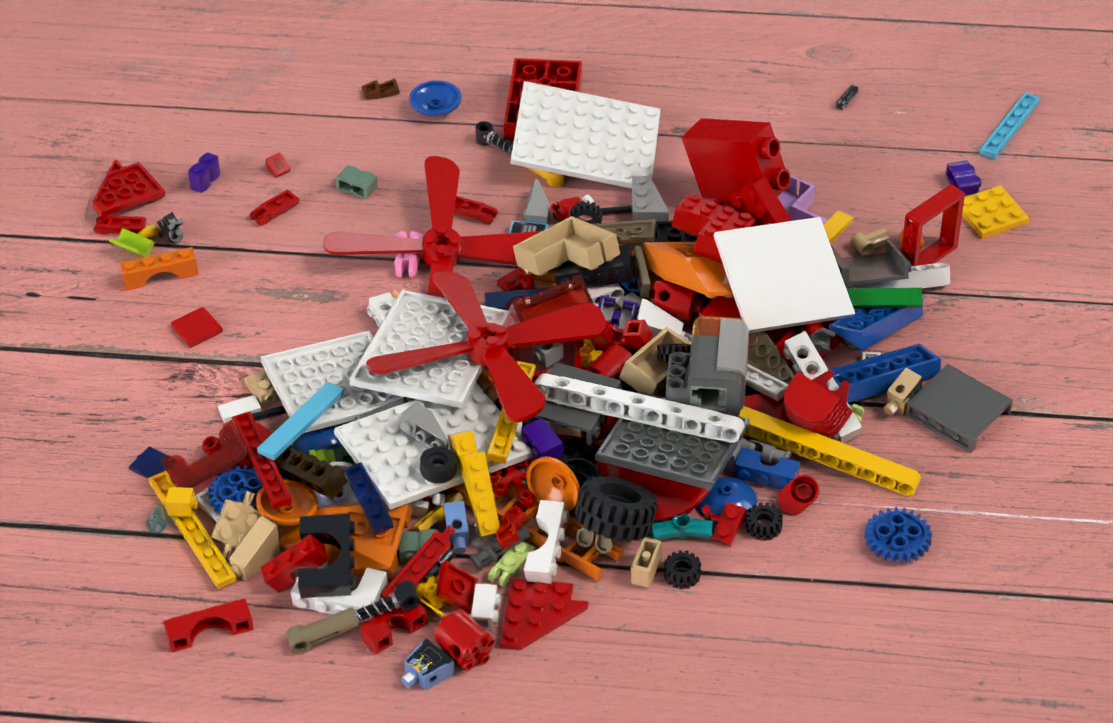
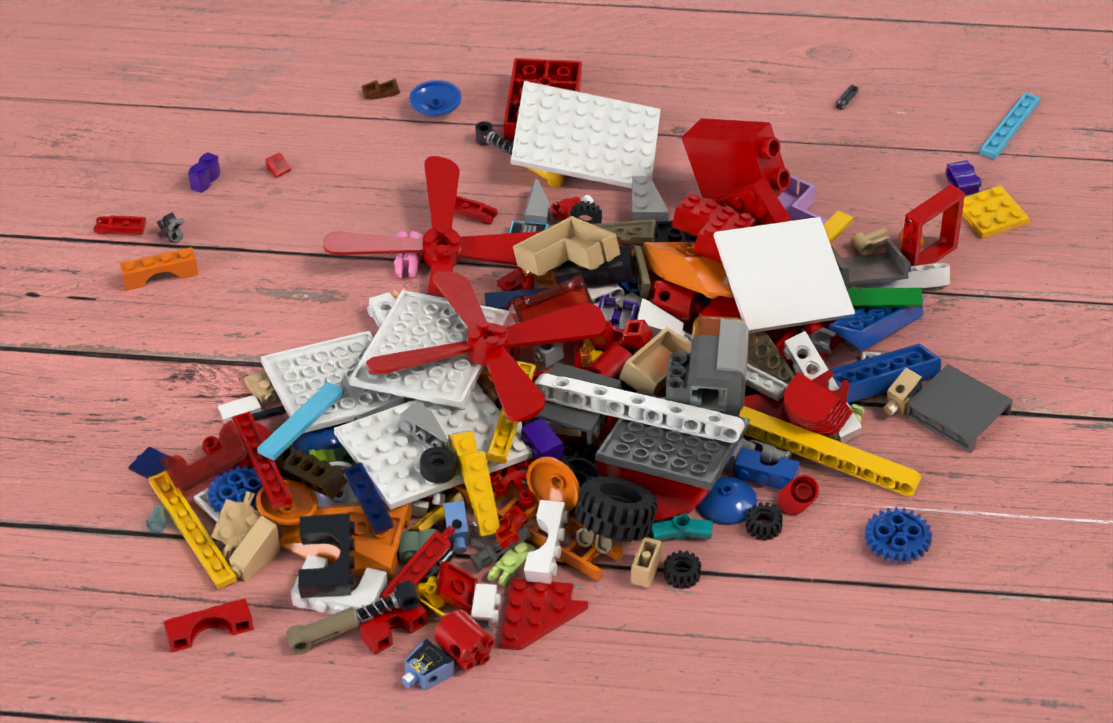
(125, 189): red wing -> none
(133, 243): lime panel -> none
(149, 231): yellow arm -> none
(181, 501): yellow brick -> none
(196, 327): red tile -> none
(274, 207): red hinge -> none
(305, 553): red arch -> none
(356, 182): sand green brick -> none
(615, 210): black piece -> none
(666, 350): black tyre -> none
(727, 524): red plate -> none

